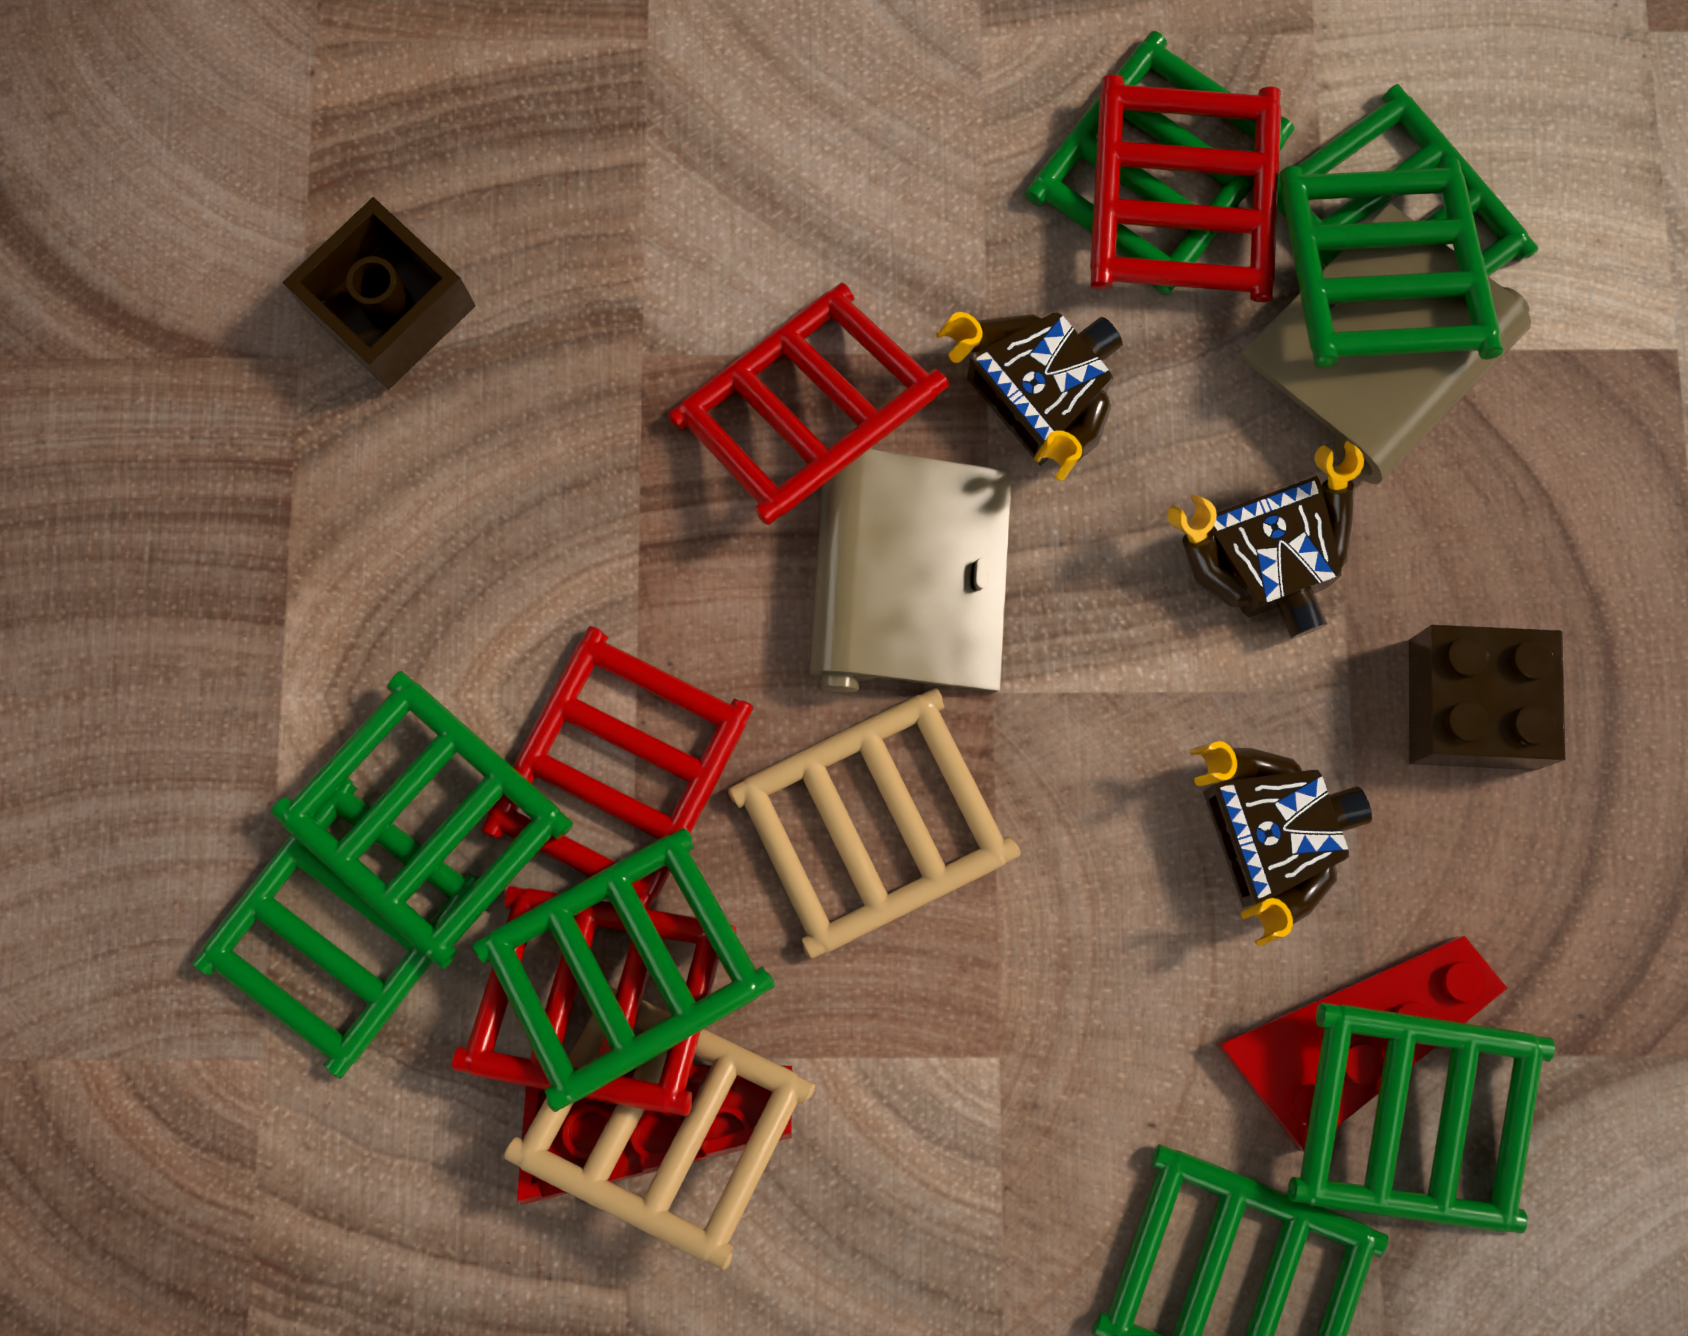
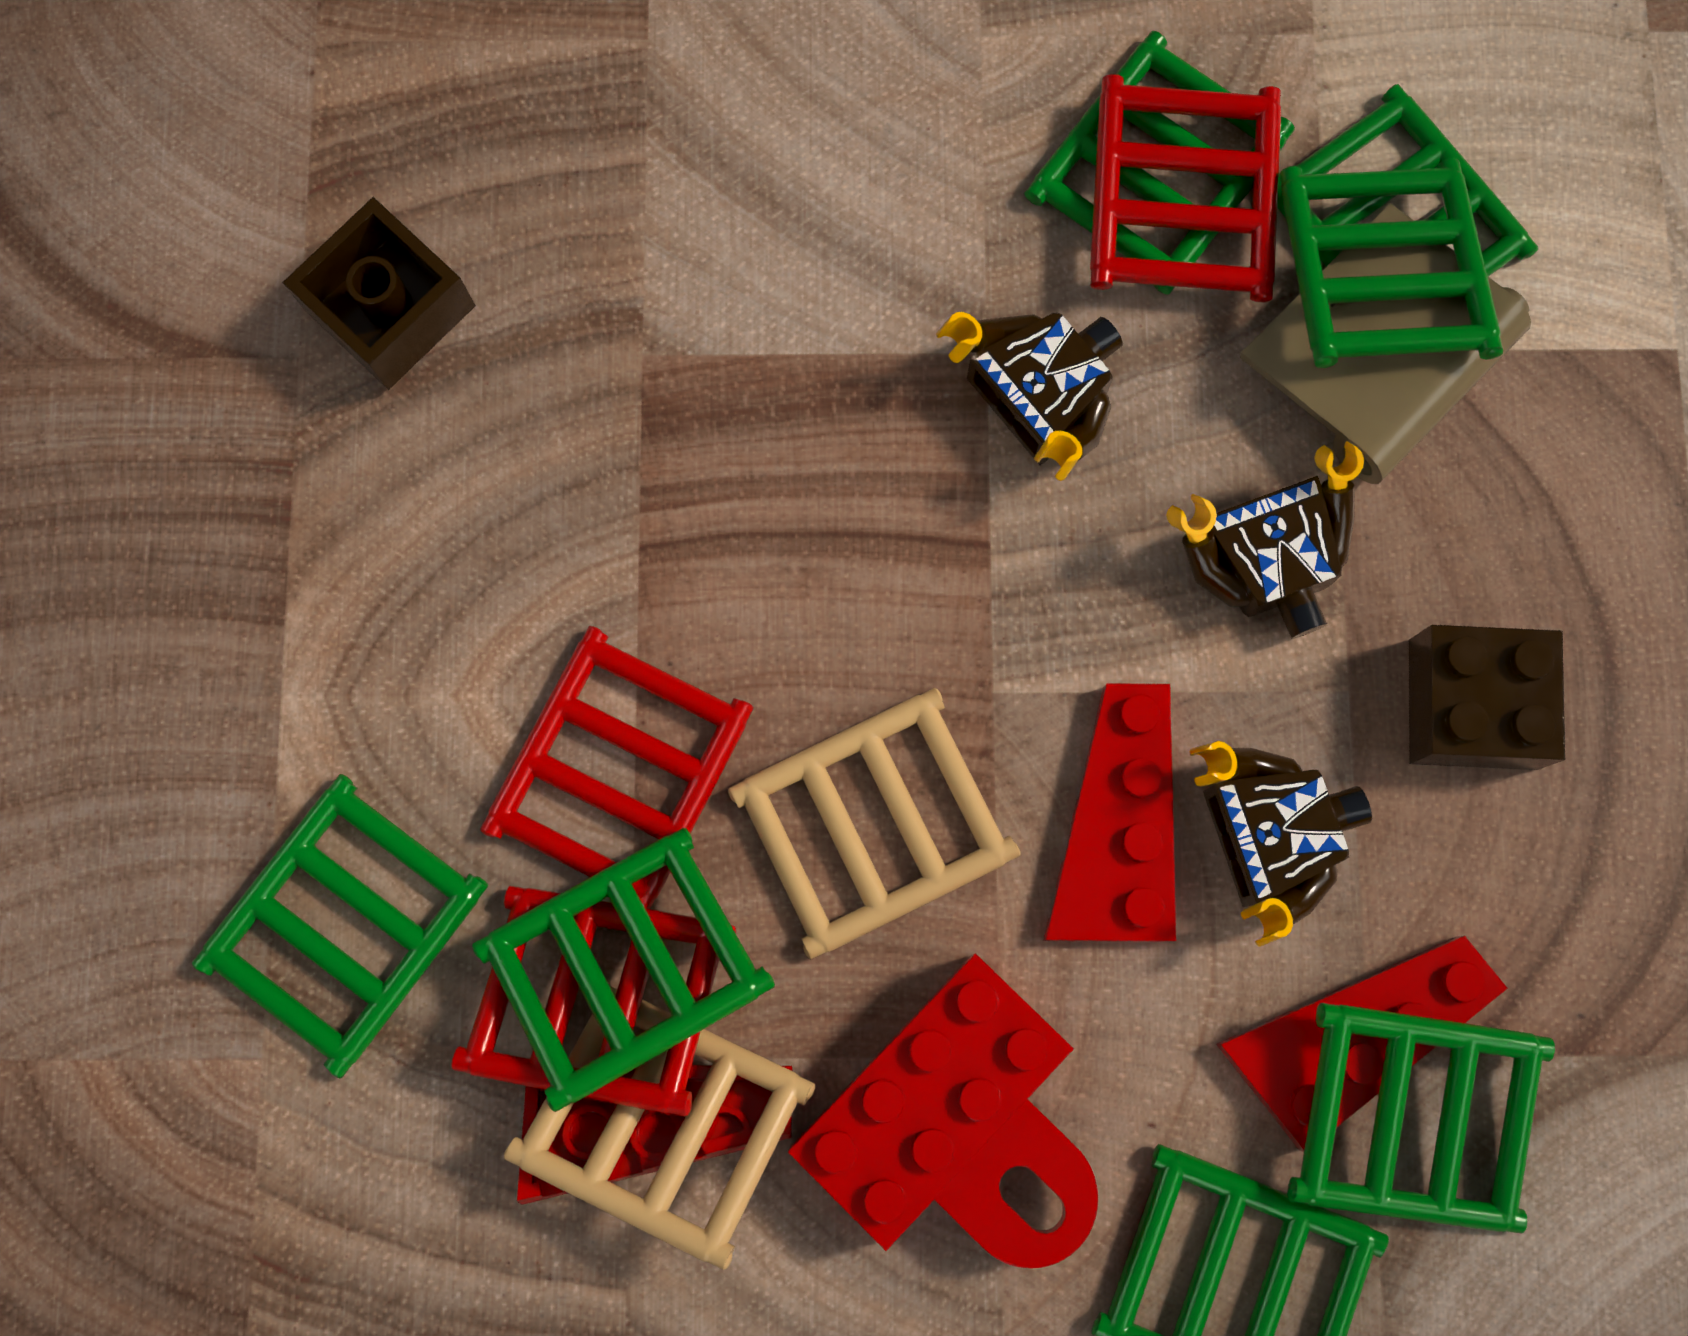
(344, 856): green bar -> none
(821, 461): red bar -> none
(899, 574): dark tan door -> none
(948, 1118): none -> red brick
(1121, 837): none -> red wing

